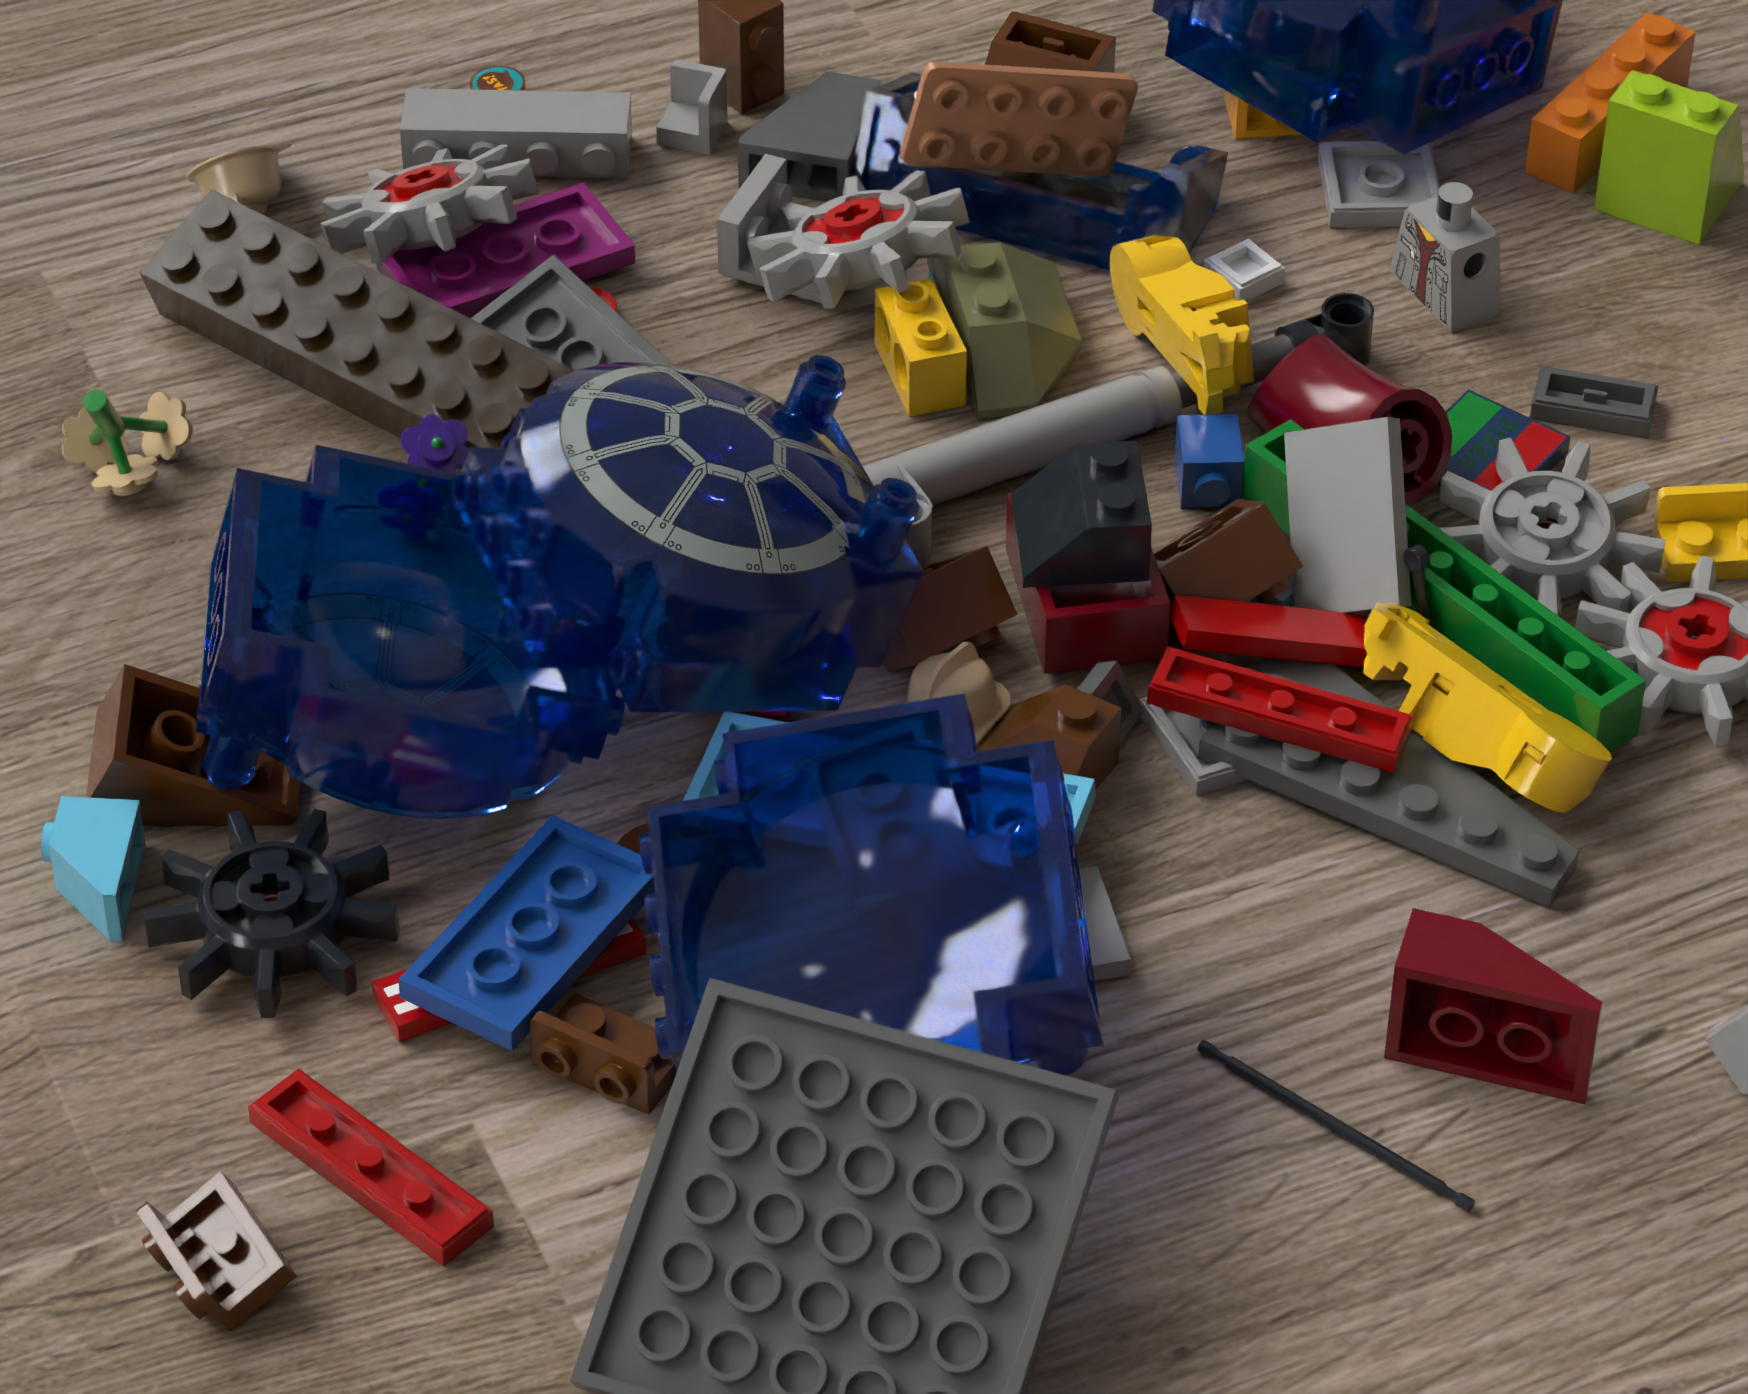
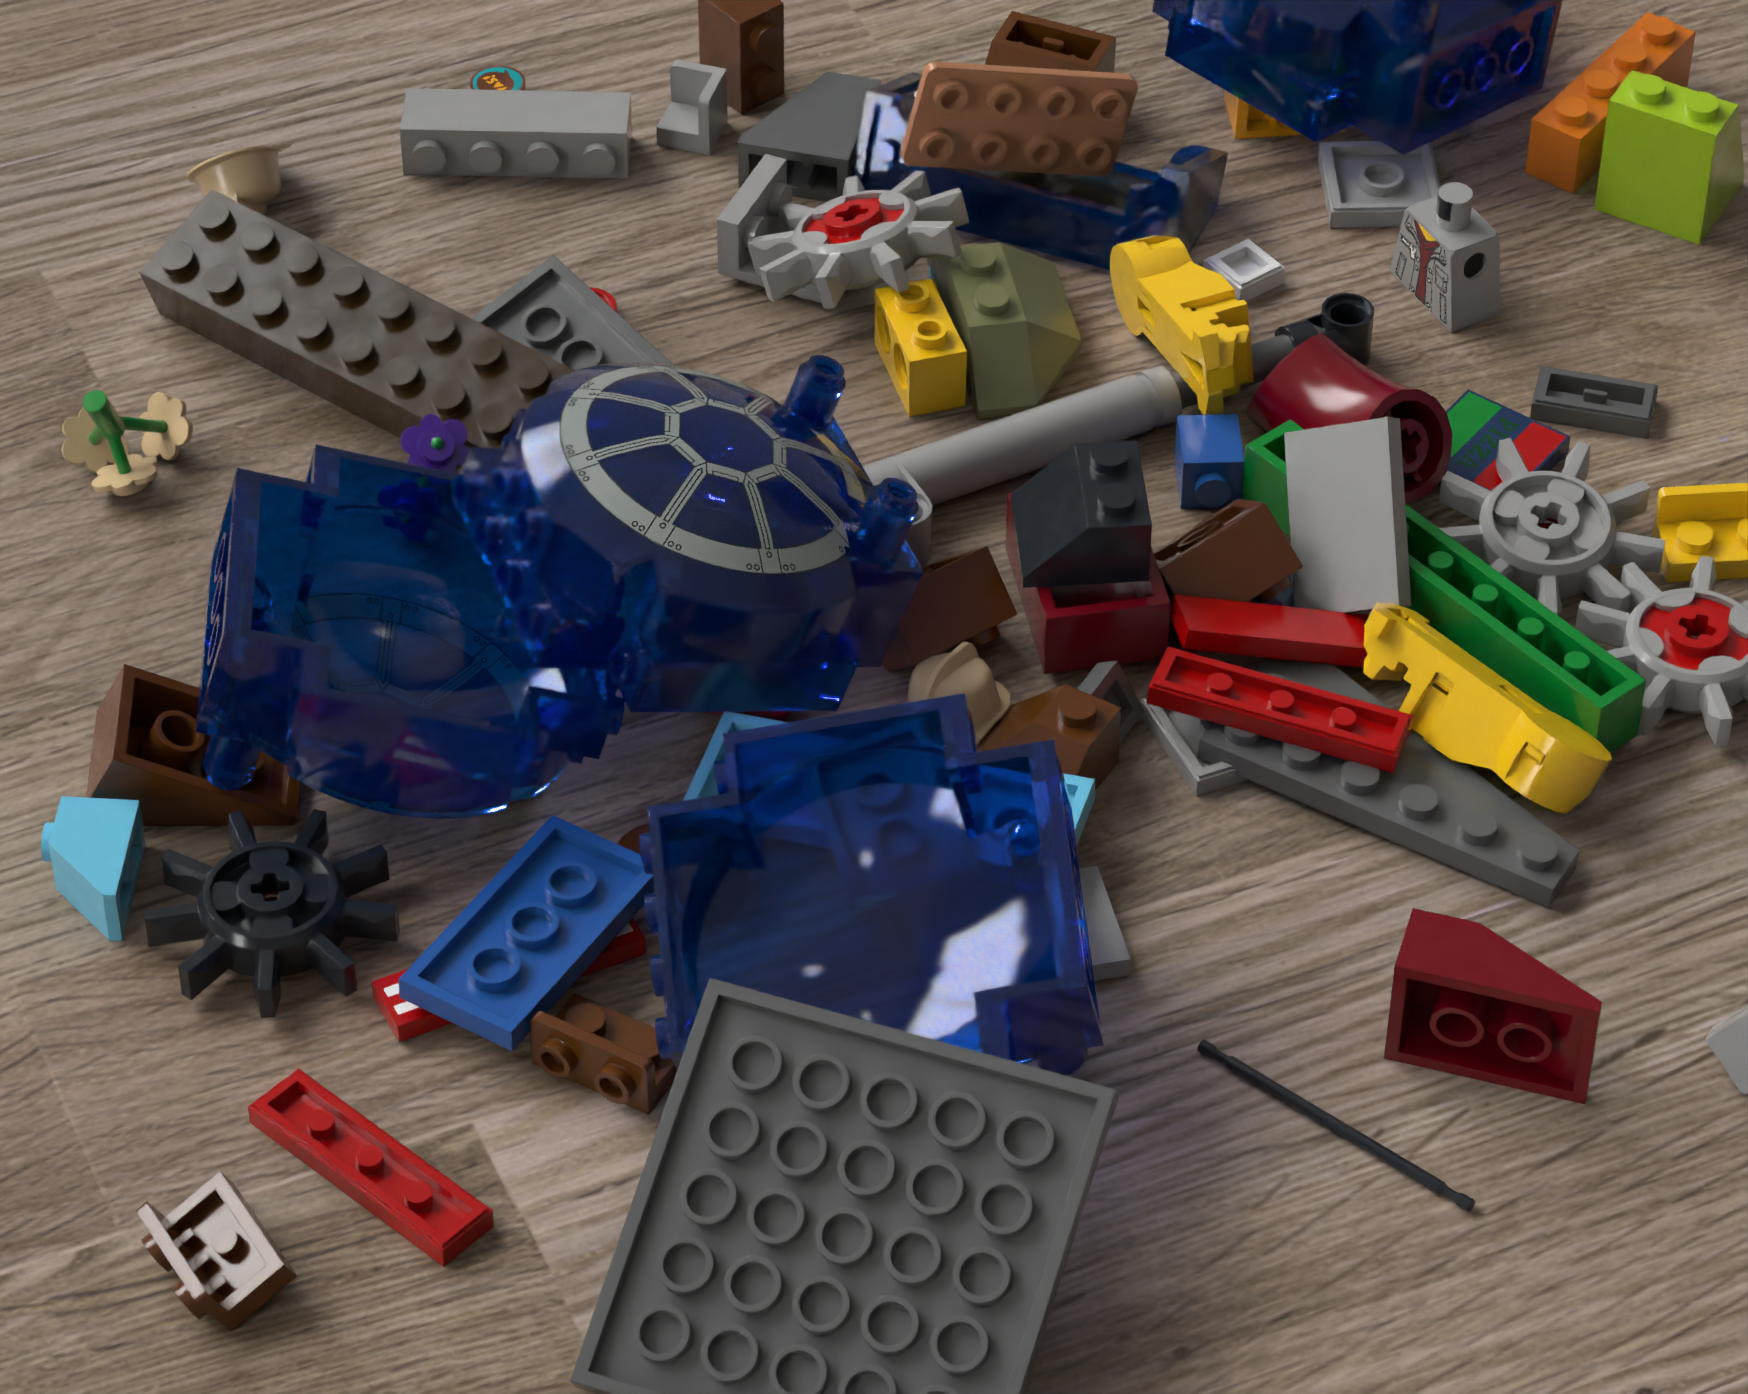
(428, 203): light grey gear -> none
(499, 255): magenta plate -> none
(1417, 560): black hinge -> none

